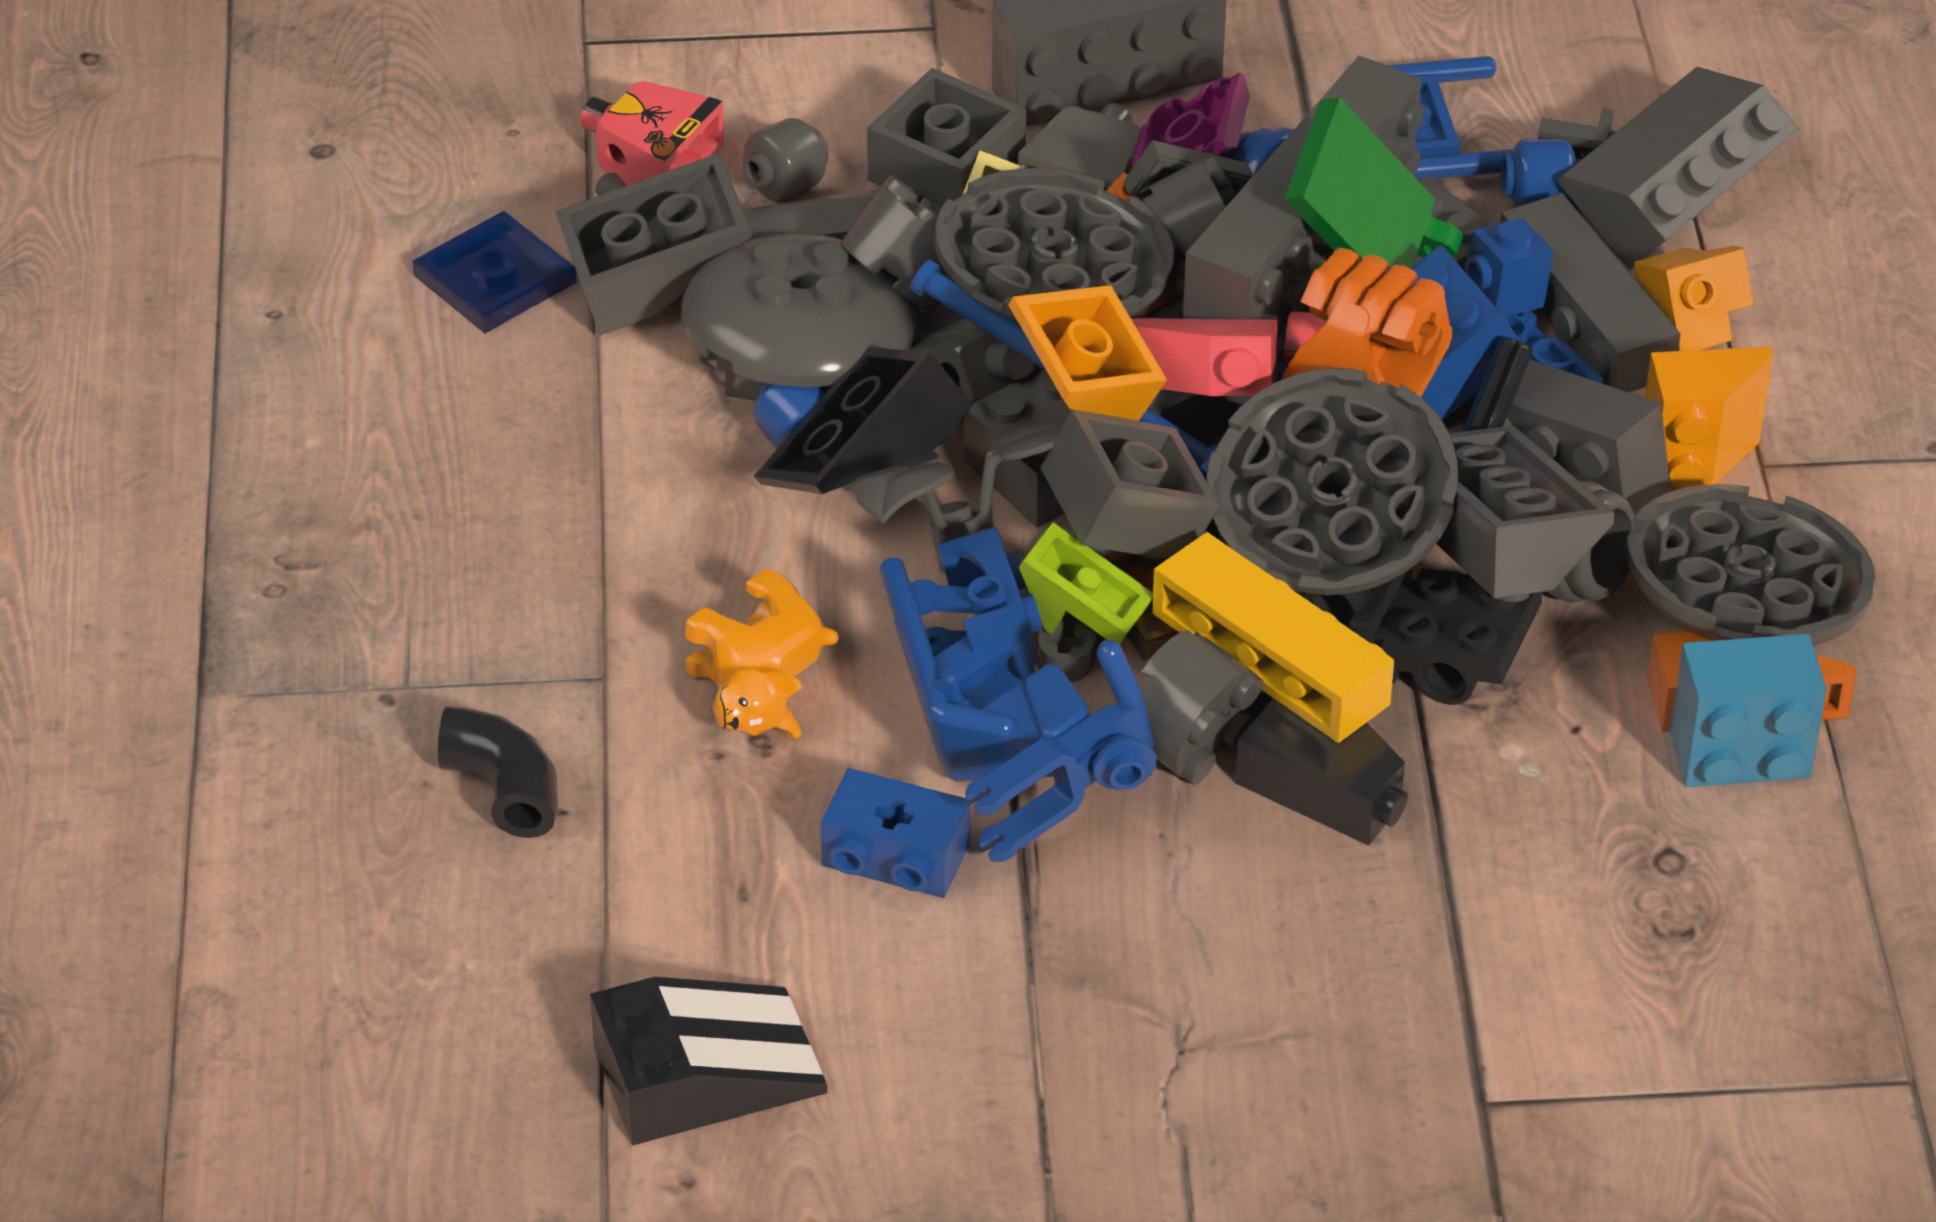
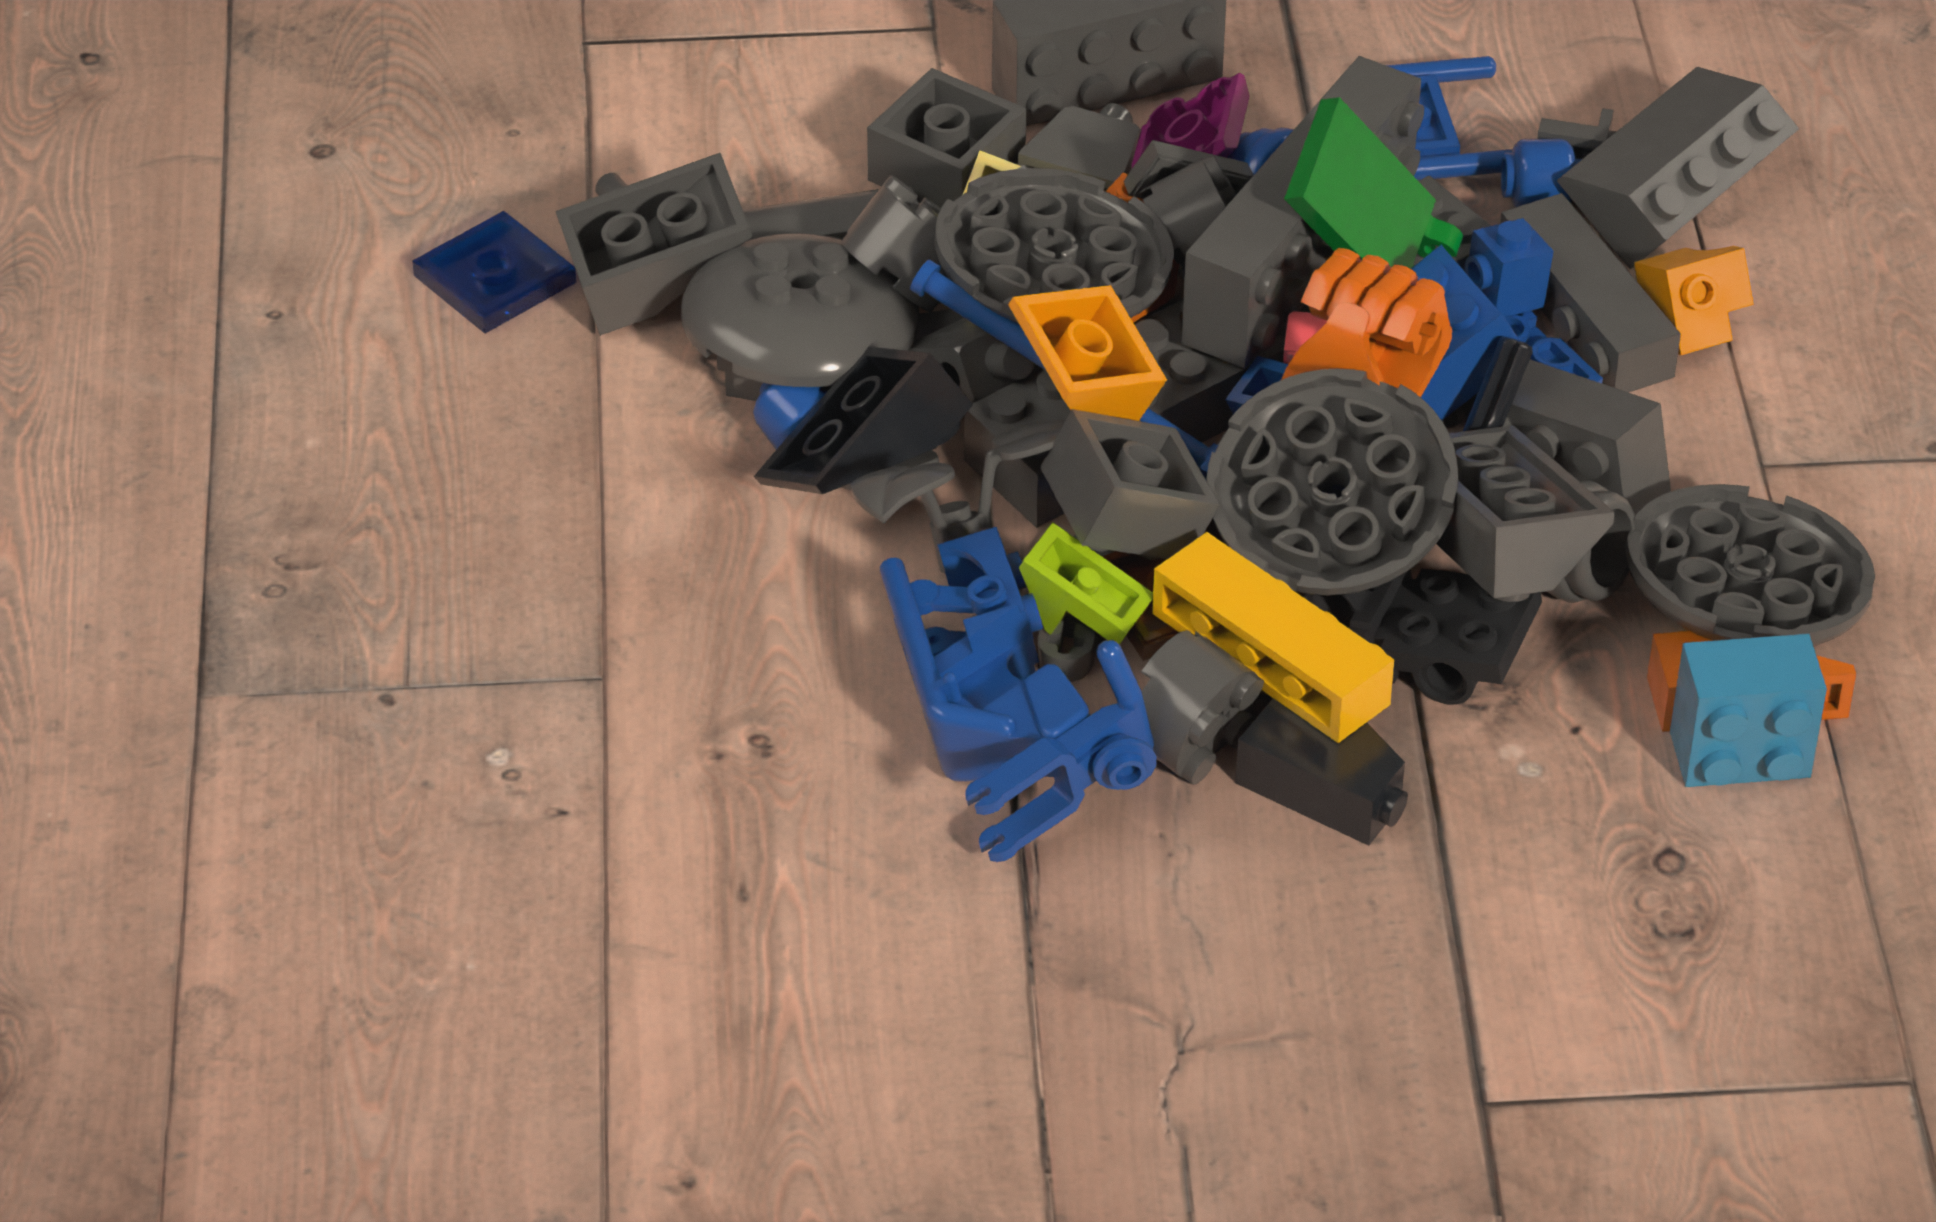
(509, 760): black cylinder -> none
(653, 130): coral torso -> none
(699, 1052): black slope -> none
(758, 658): light orange animal -> none
(785, 158): dark grey head -> none
(895, 832): blue brick -> none
(1213, 354): coral slope -> none
(1709, 408): light orange slope -> none

